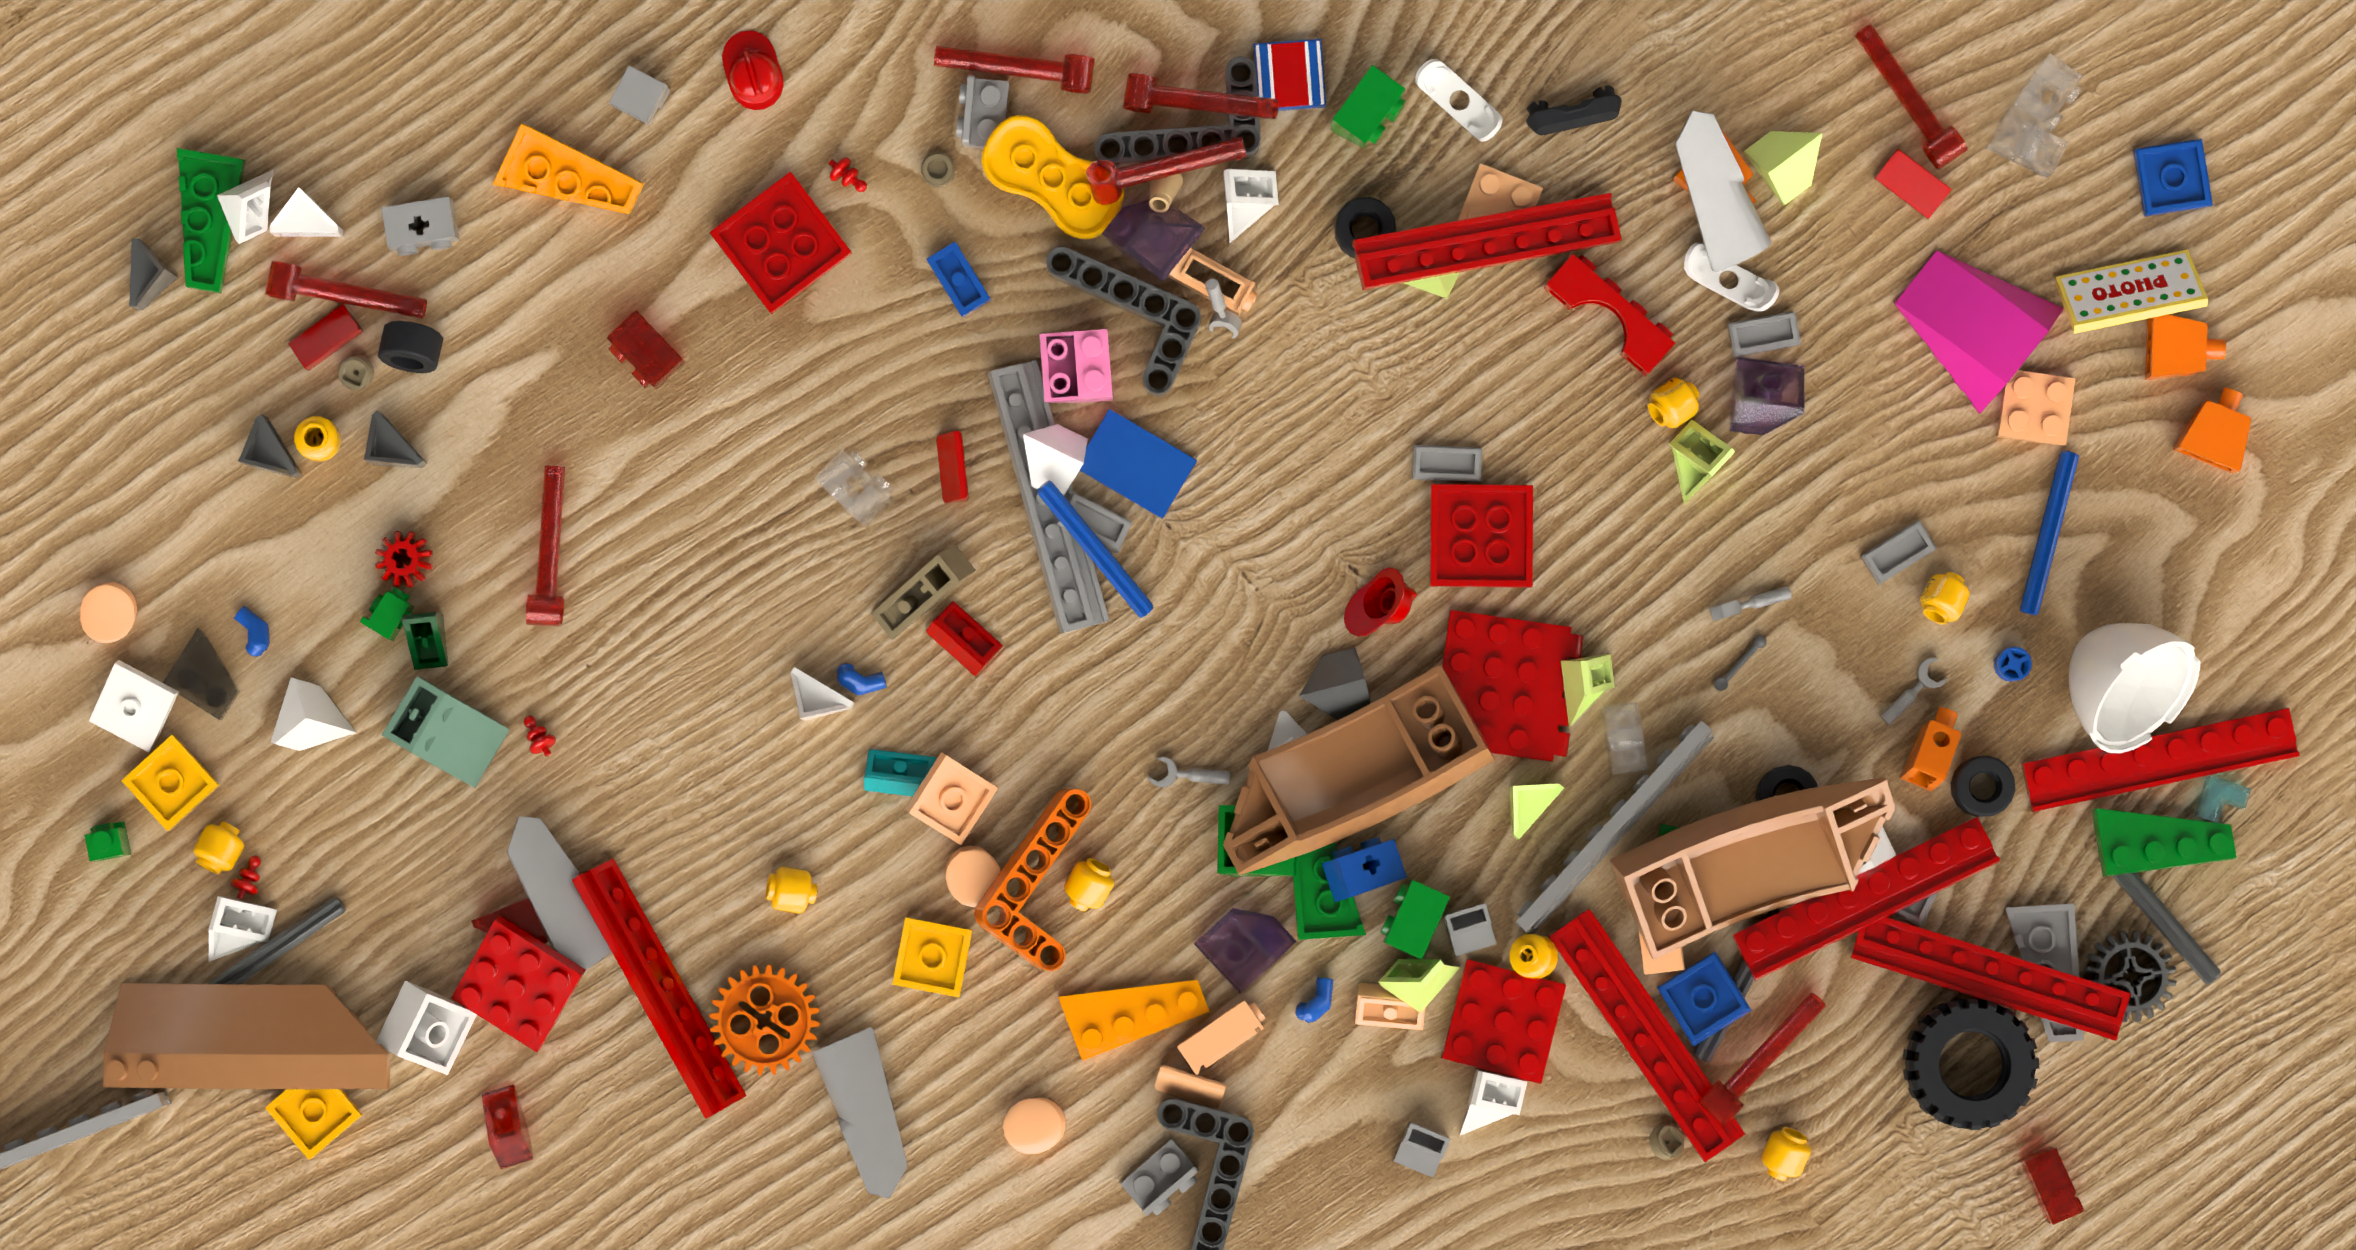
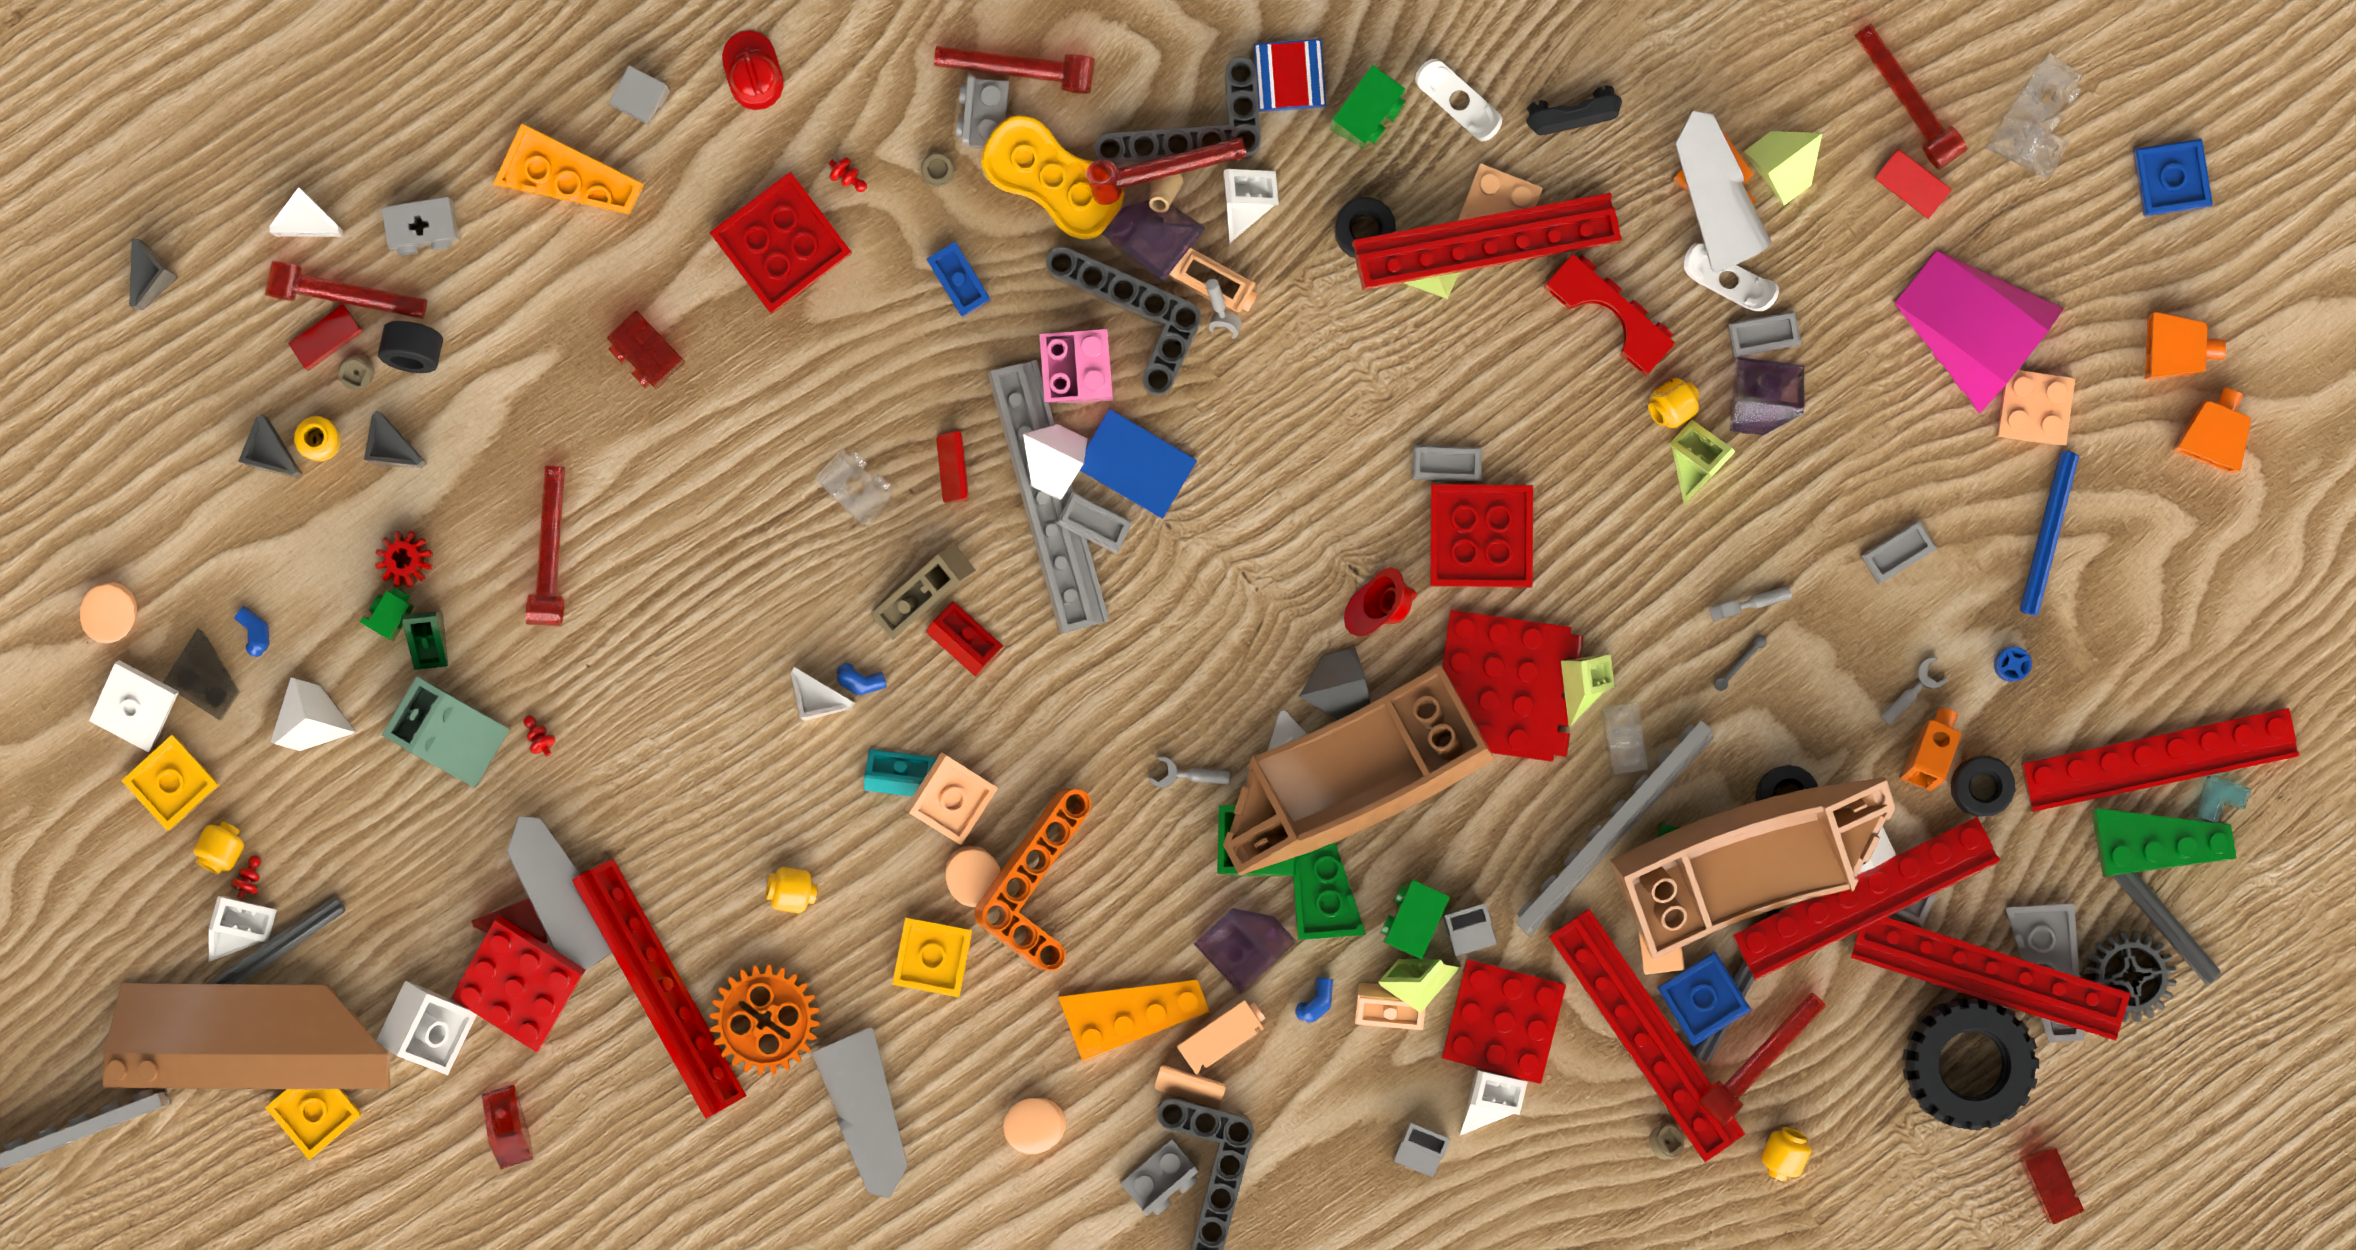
(107, 842): green brick -> none
(203, 219): green wing -> none
(248, 207): white slope -> none
(1089, 884): yellow head -> none
(1095, 548): blue axle -> none
(1144, 92): clear red piece -> none
(1347, 875): blue brick -> none
(1528, 803): yellowish green slope -> none
(1536, 946): yellow head -> none
(1944, 598): yellow head -> none
(2130, 682): white piece -> none
(2131, 291): tile -> none

